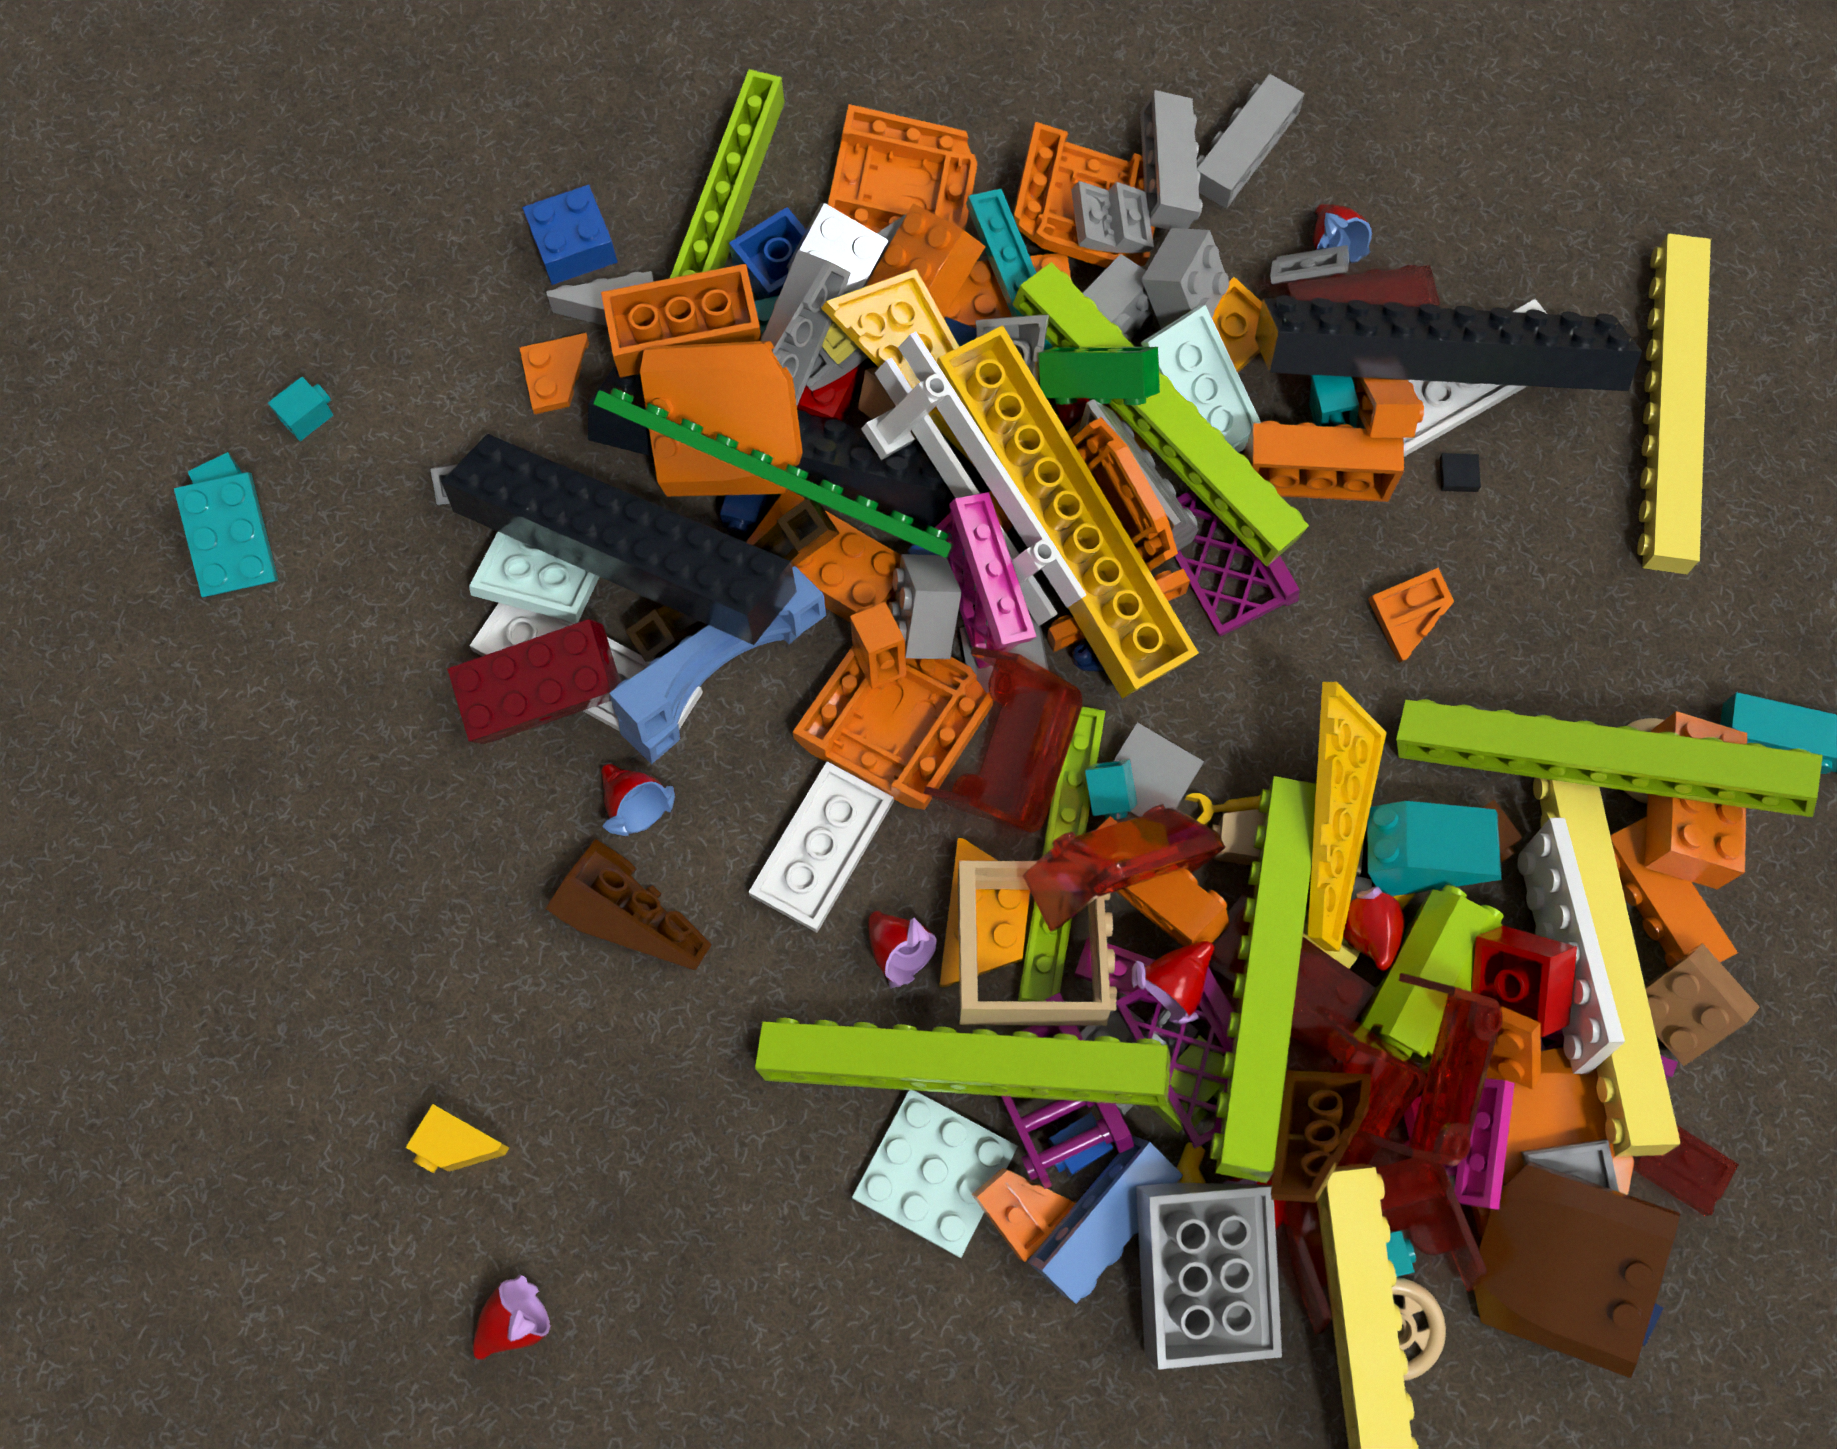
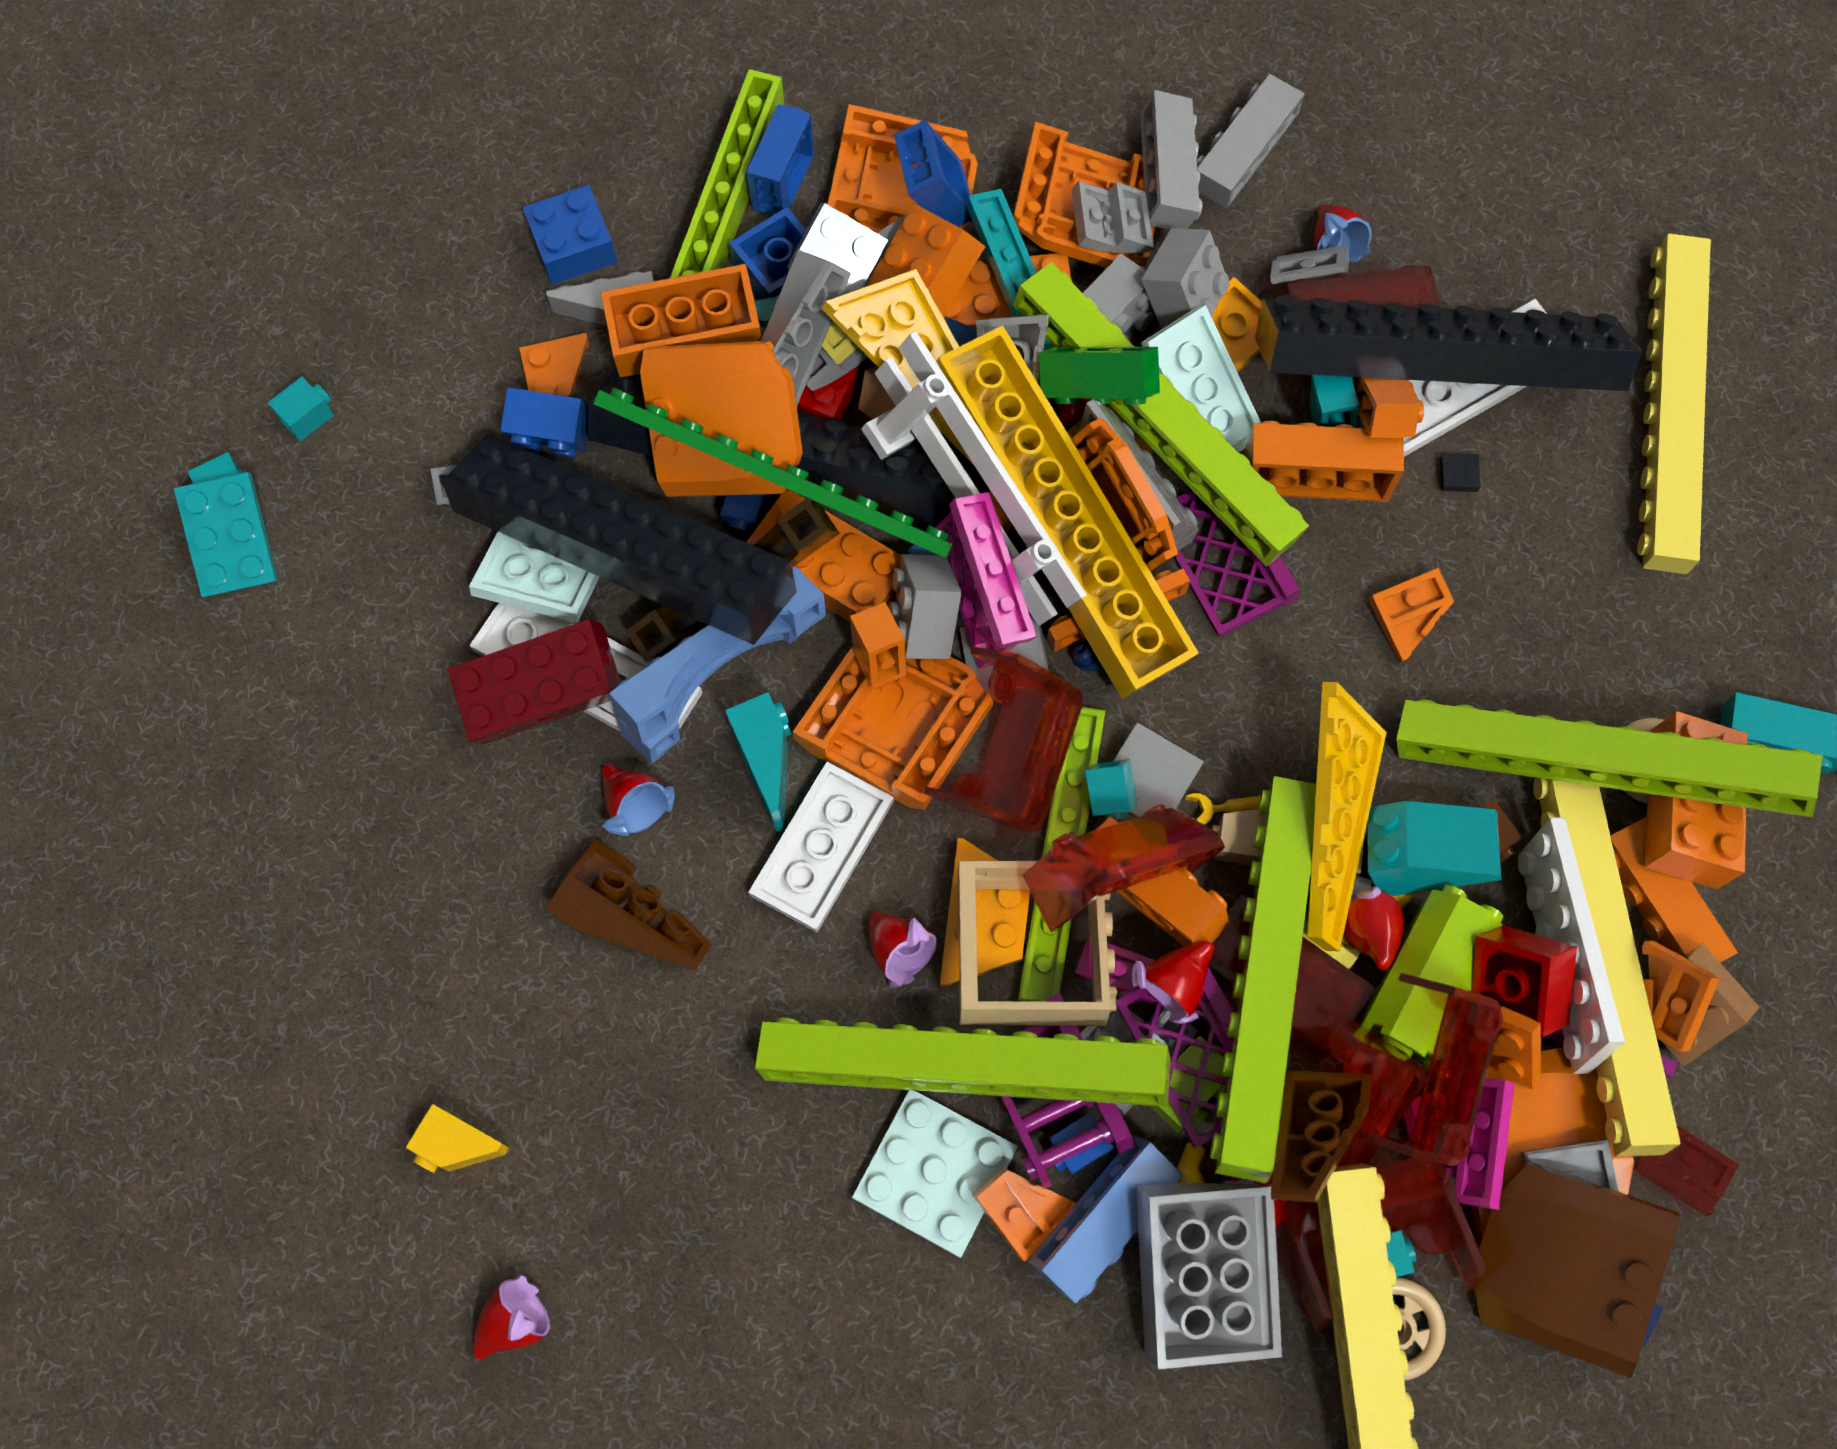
(545, 421): none -> blue brick
(761, 737): none -> teal slope
(781, 160): none -> blue window
(939, 177): none -> blue window
(1677, 995): none -> orange wing

